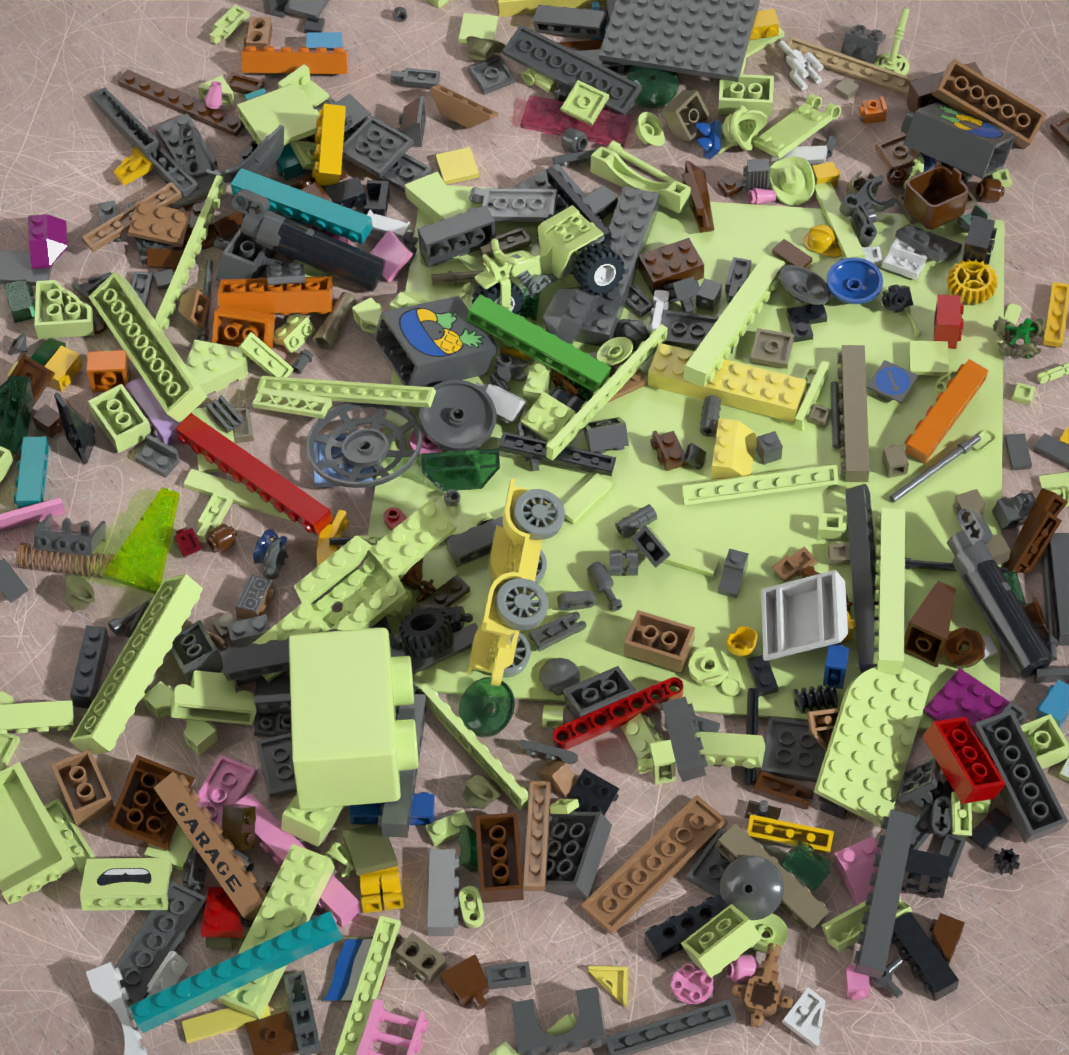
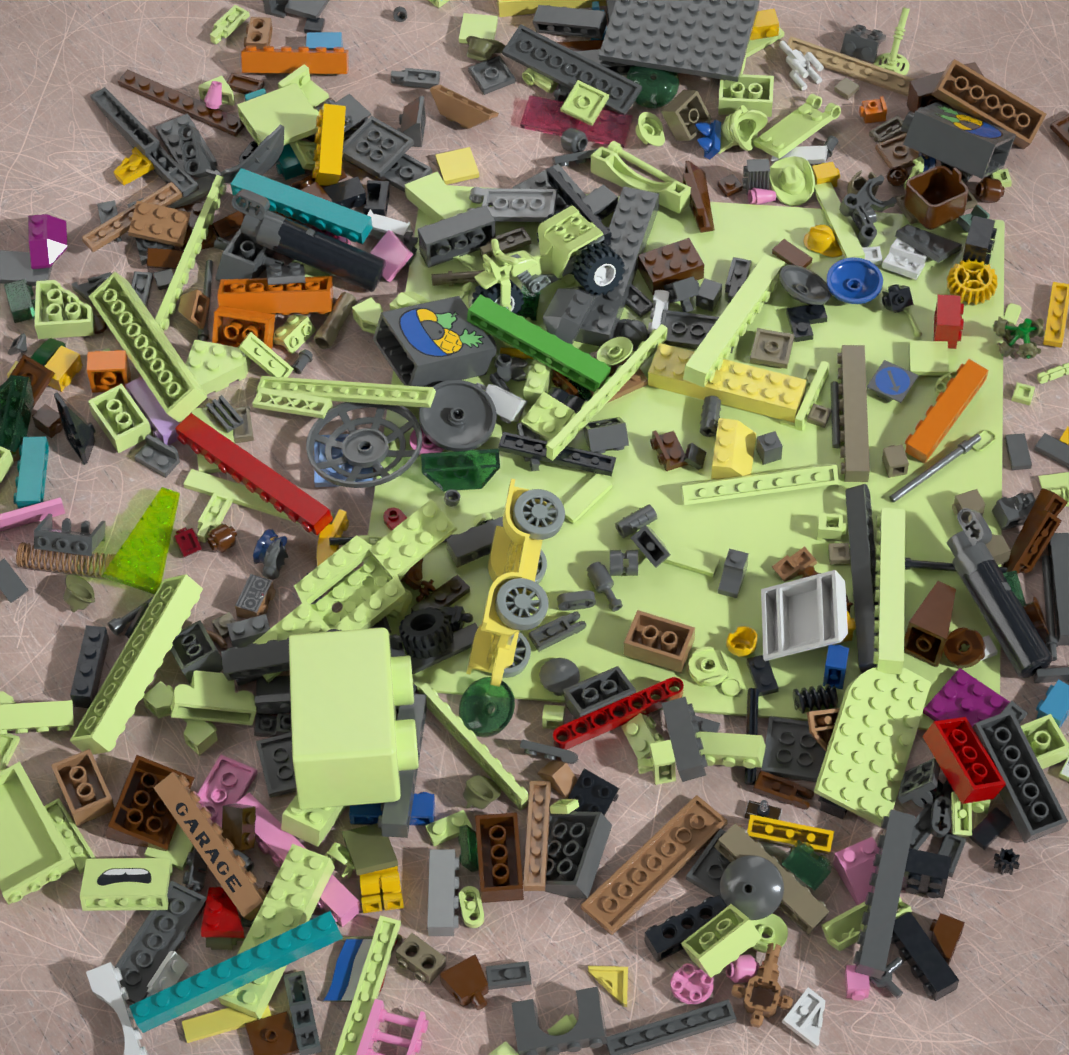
(890, 132): none -> dark tan tile

